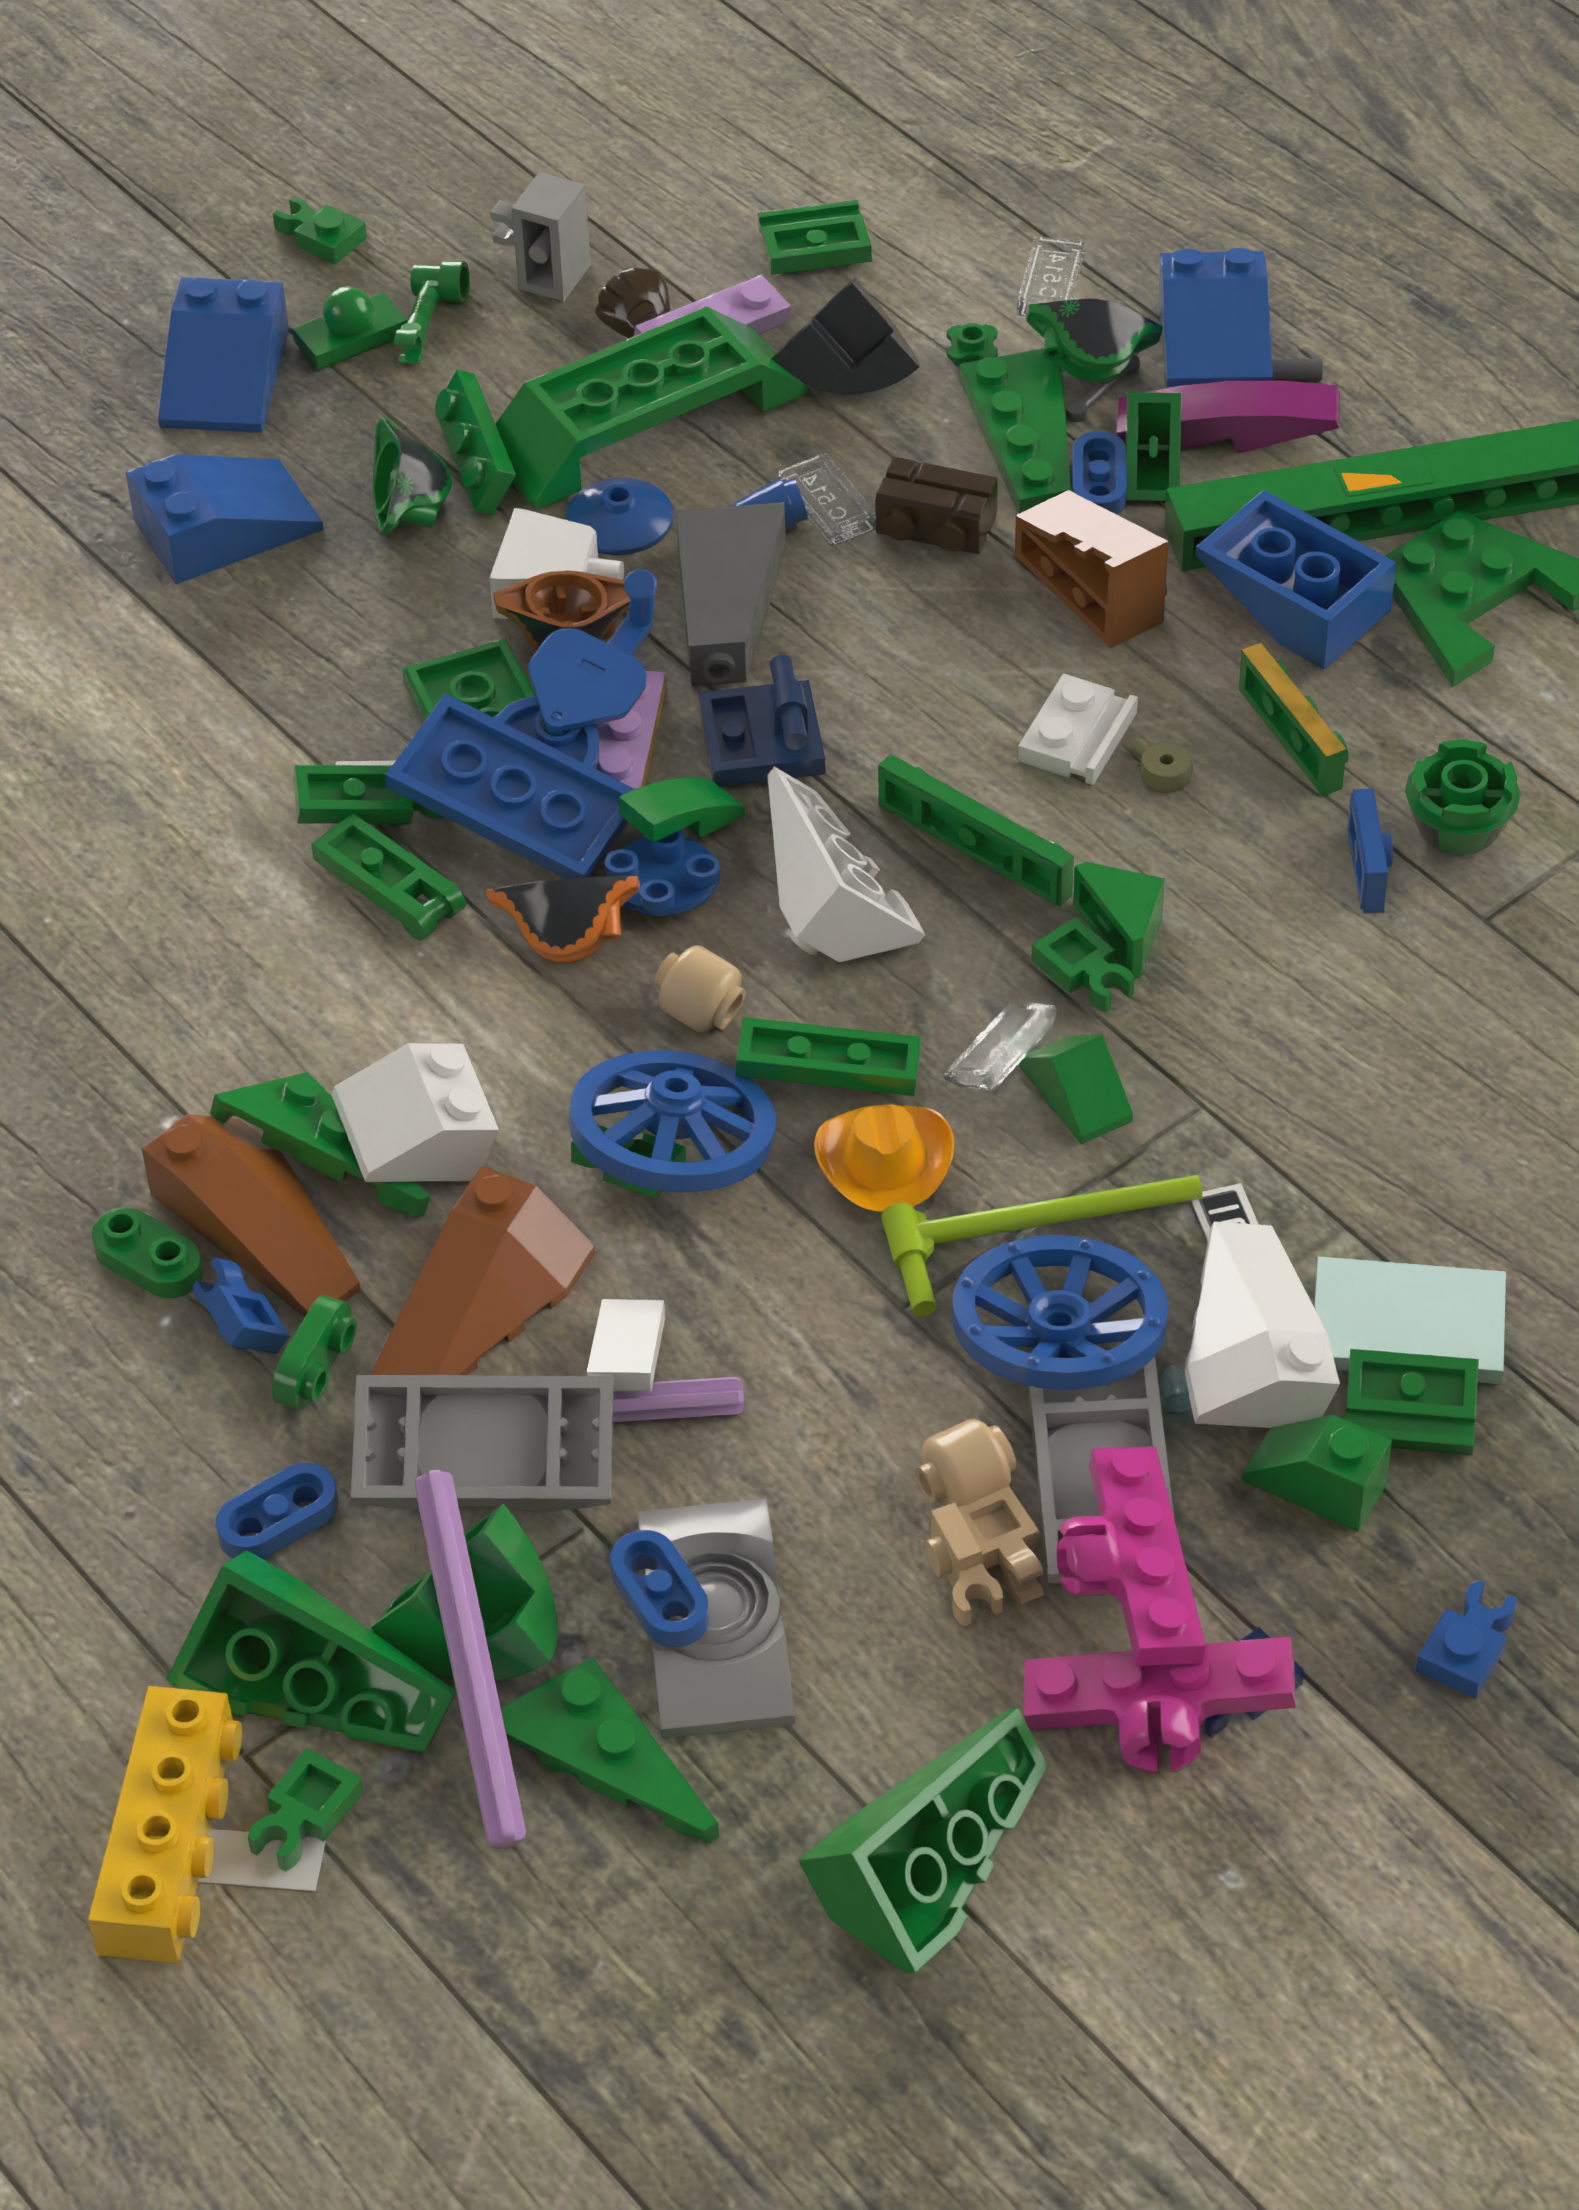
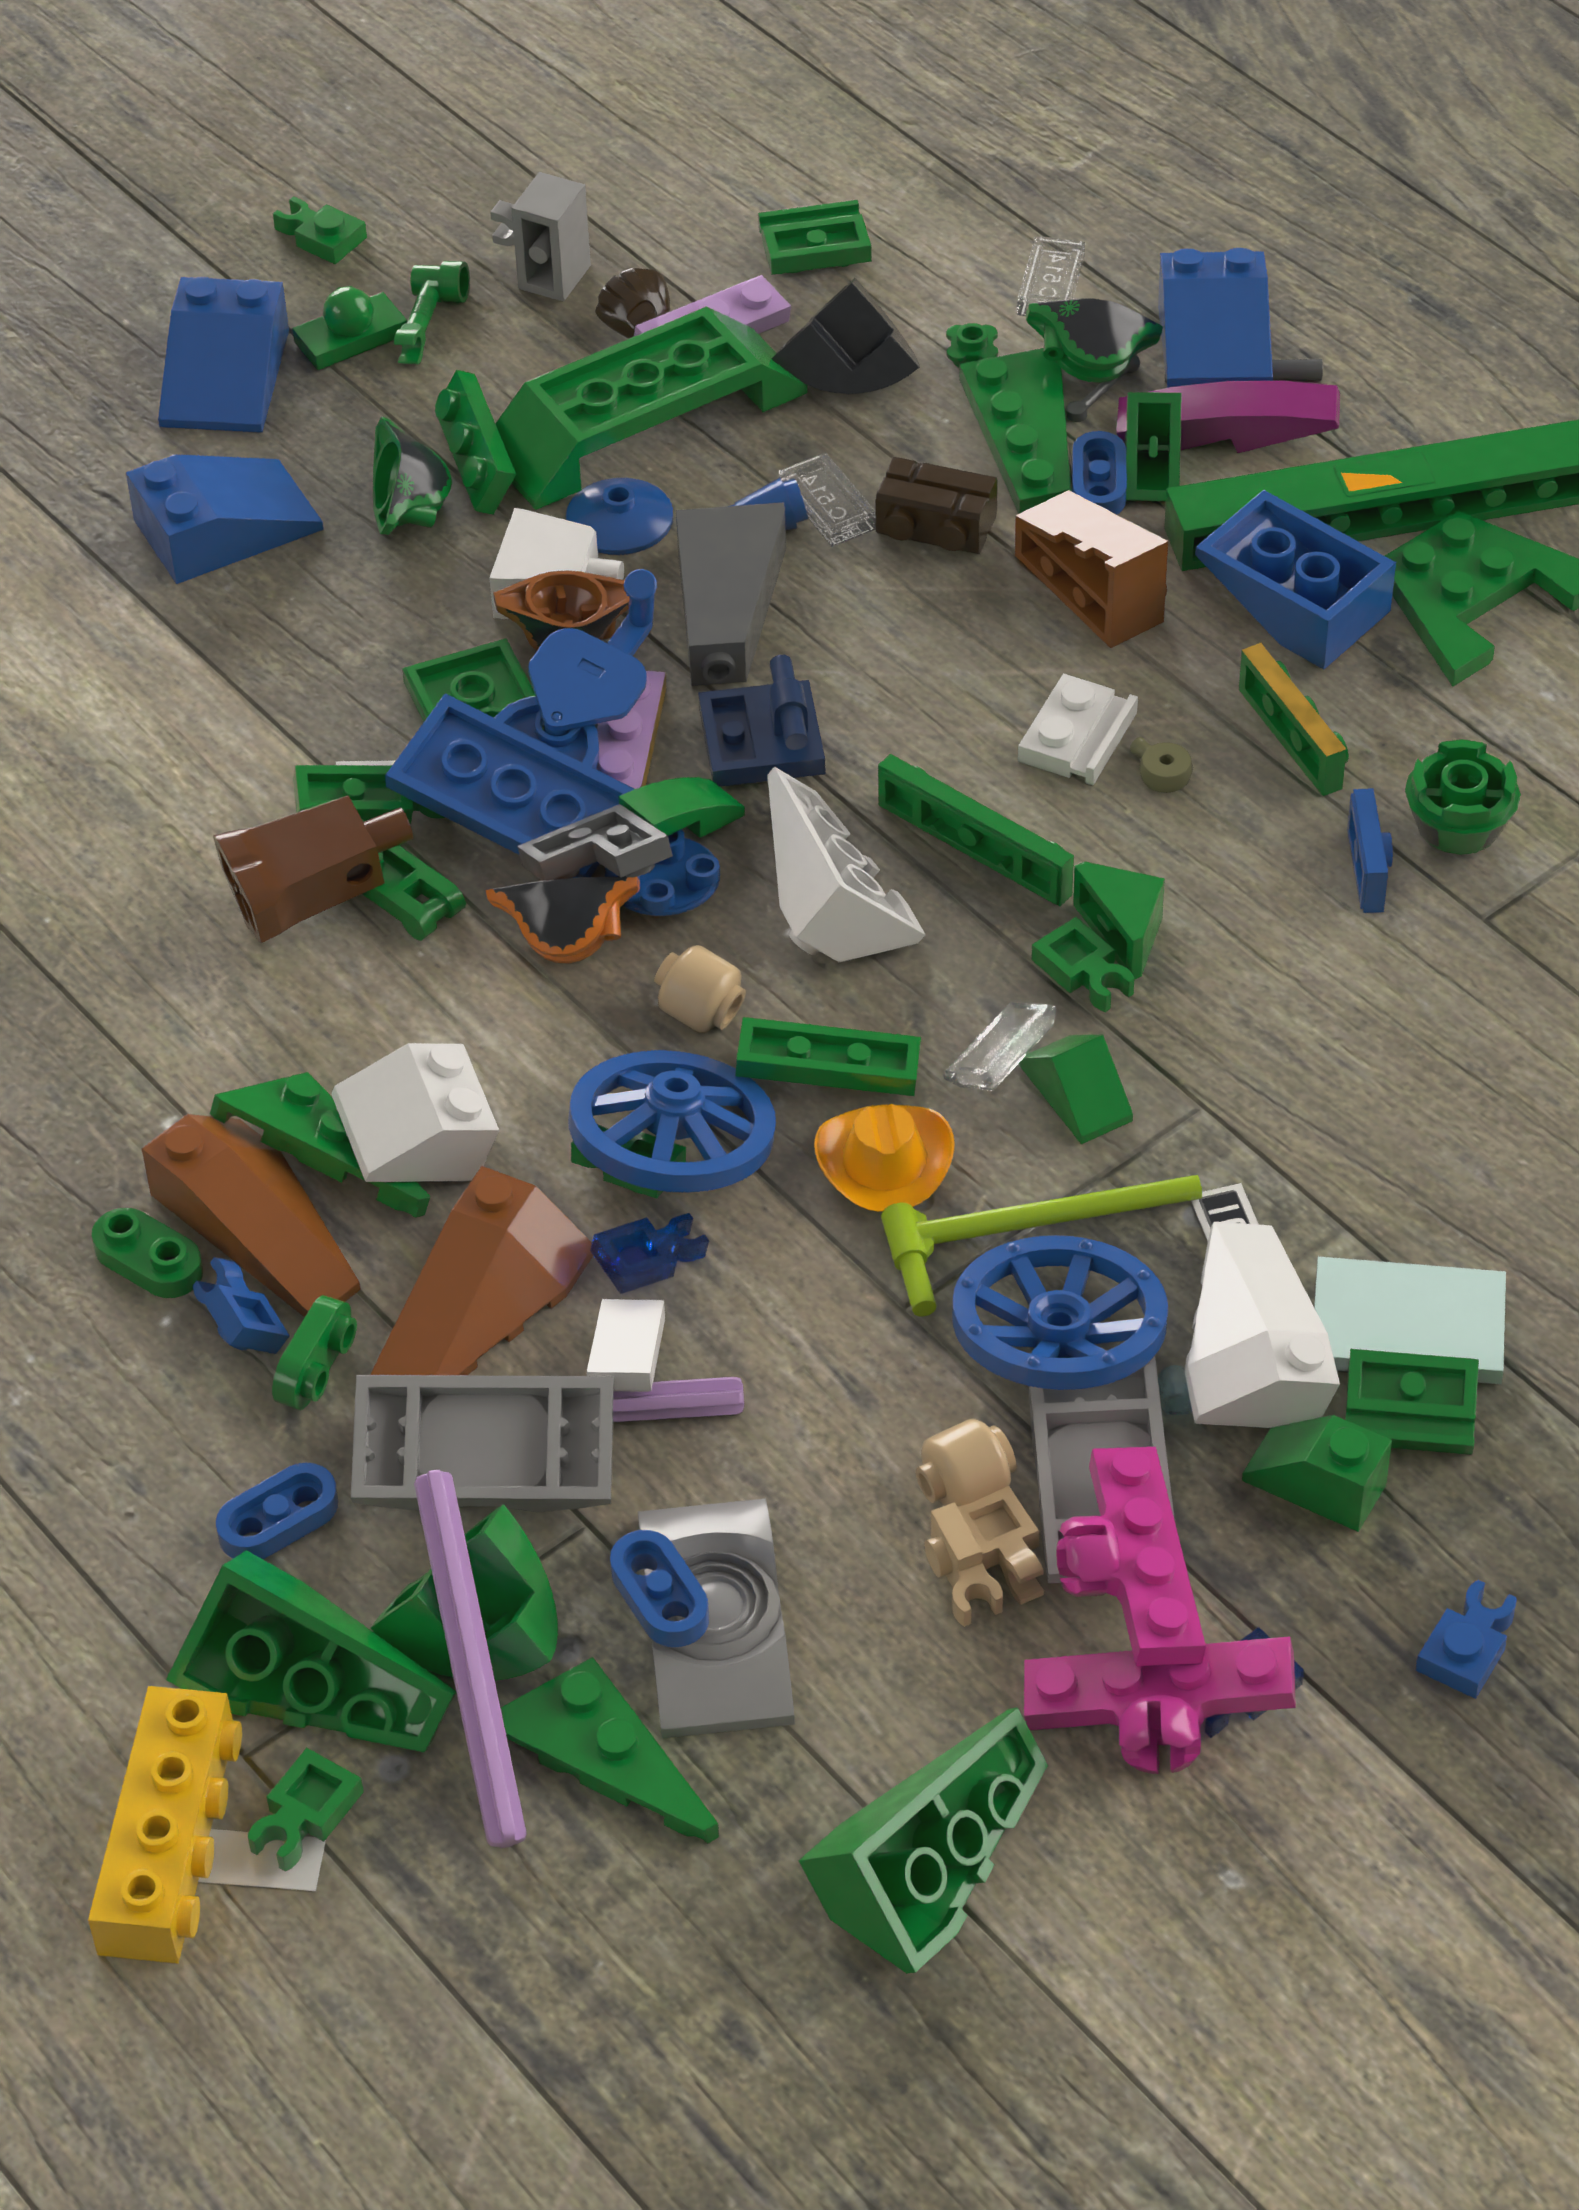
(306, 862): none -> reddish brown piece
(610, 837): none -> dark grey plate
(641, 1255): none -> clear blue plate

